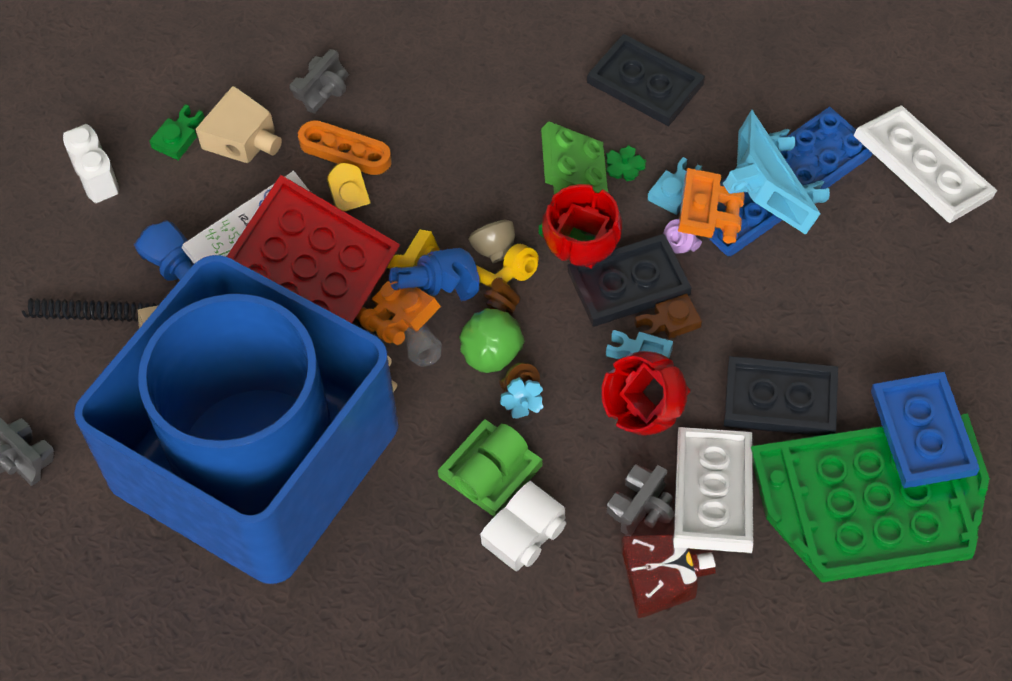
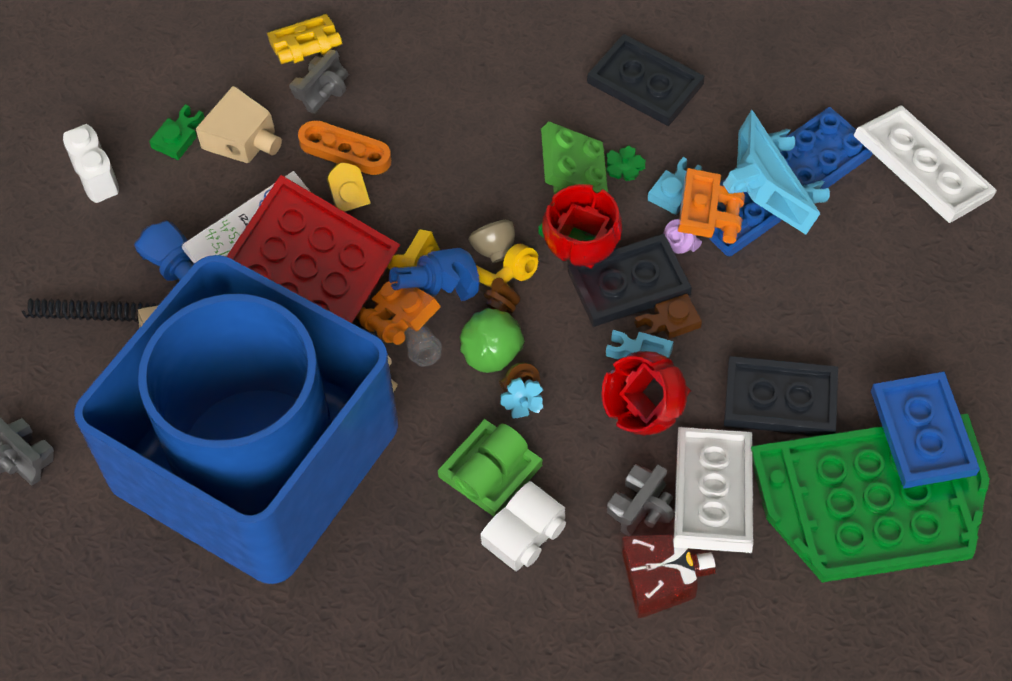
(304, 39): none -> yellow plate

